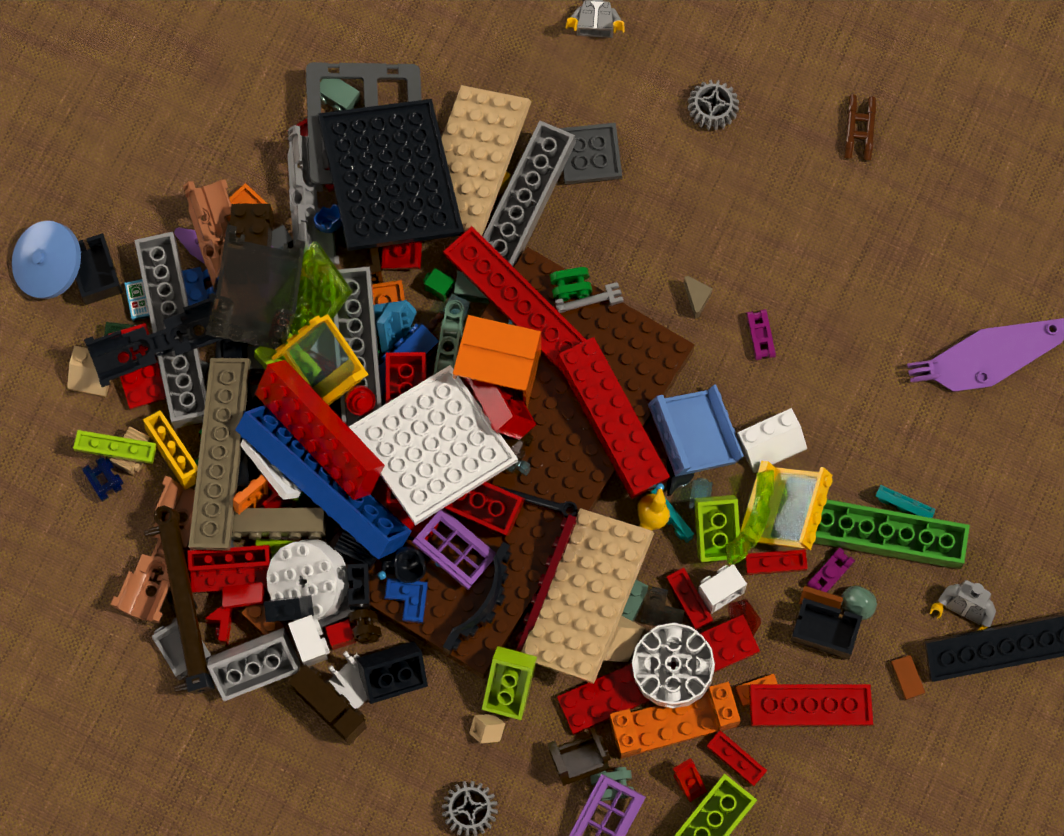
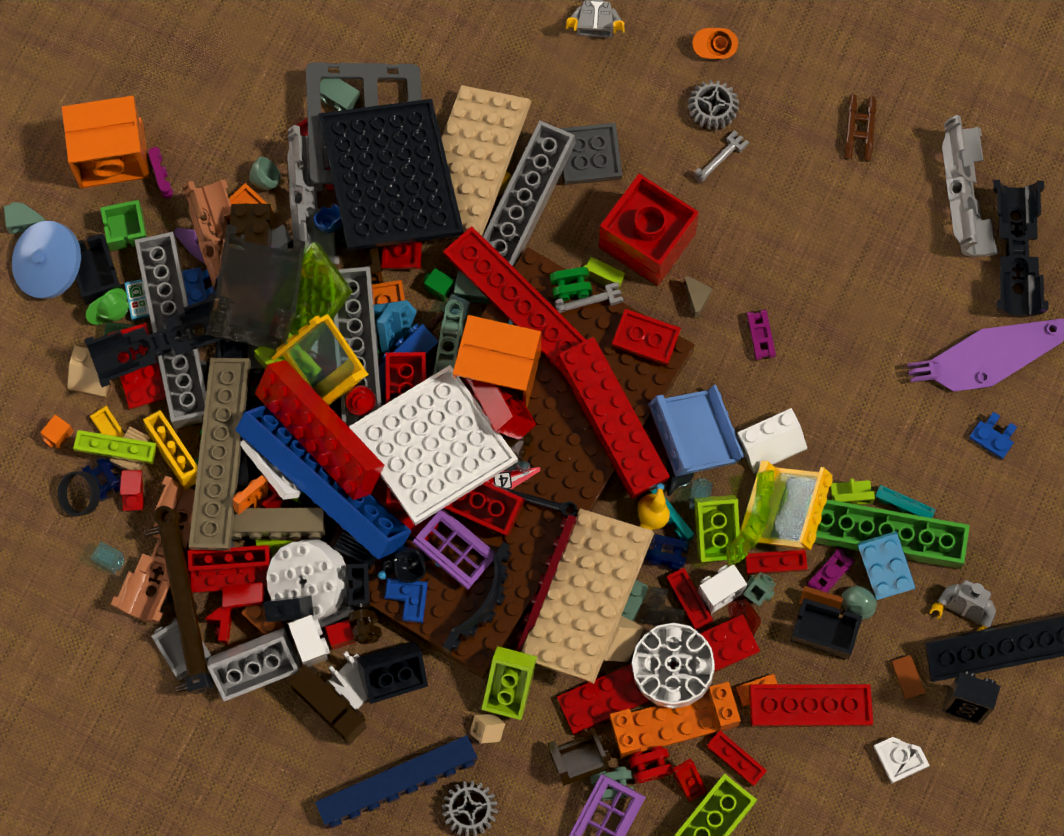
(20, 217): none -> sand green slope
(56, 432): none -> orange brick
(62, 493): none -> black tyre
(105, 142): none -> orange piece
(107, 423): none -> yellow tile
(108, 307): none -> bright green piece
(108, 557): none -> clear light blue brick
(125, 224): none -> bright green piece
(132, 490): none -> red slope
(160, 172): none -> magenta plate
(264, 174): none -> sand green hat
(396, 781): none -> dark blue brick
(511, 480): none -> sticker
(604, 273): none -> lime panel
(639, 760): none -> red brick
(646, 337): none -> red plate
(648, 229): none -> red piece
(673, 561): none -> clear blue brick
(701, 175): none -> light grey hinge
(715, 43): none -> orange piece
(760, 588): none -> sand green brick
(853, 492): none -> lime panel
(886, 565): none -> dark azure plate
(900, 758): none -> white plate
(960, 151): none -> light grey piece
(971, 697): none -> black brick
(990, 439): none -> blue plate
(1028, 204): none -> black piece

